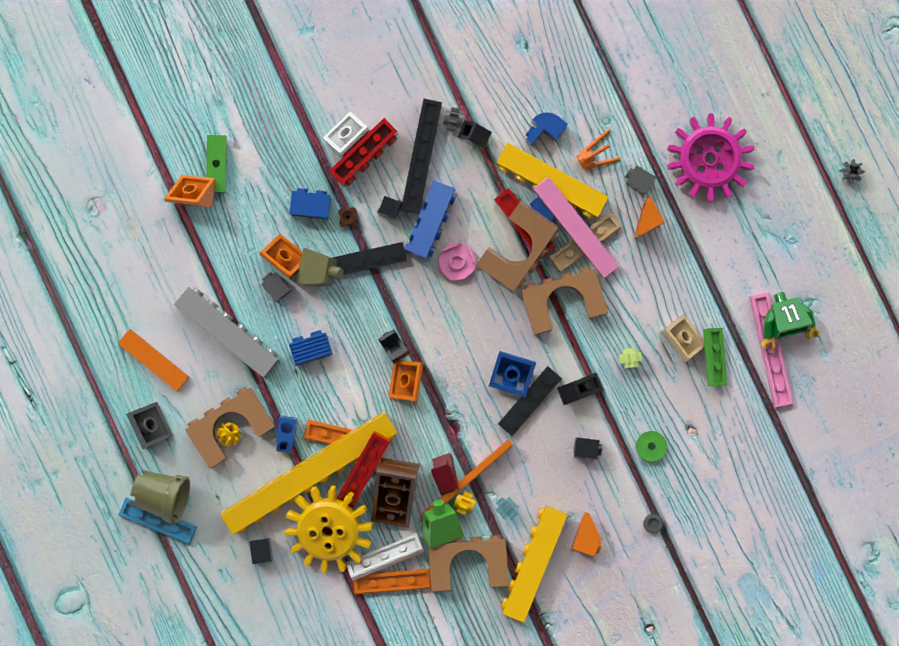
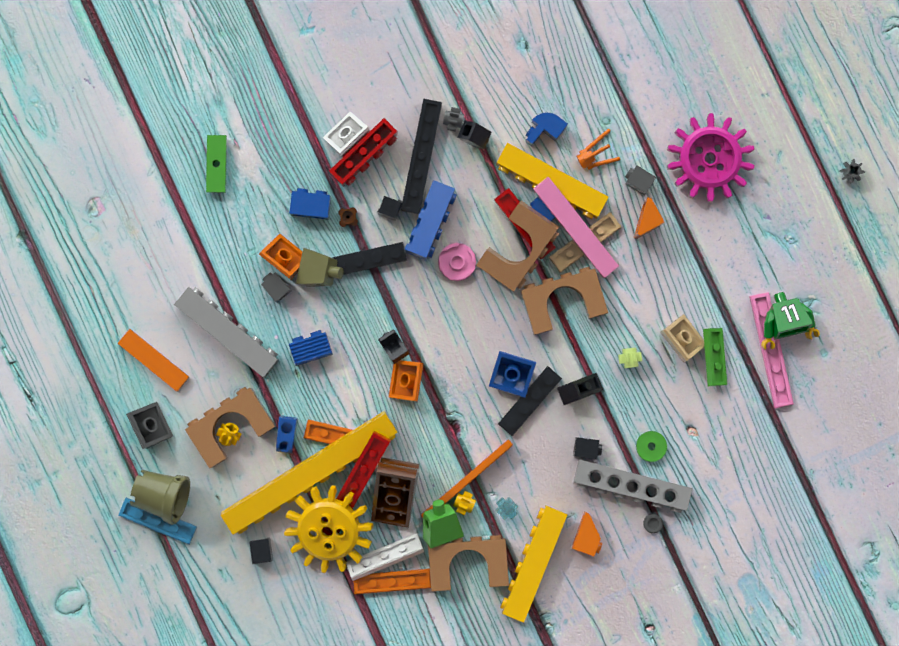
(192, 191): orange slope -> none
(445, 474): dark red slope -> none
(681, 493): none -> light grey brick

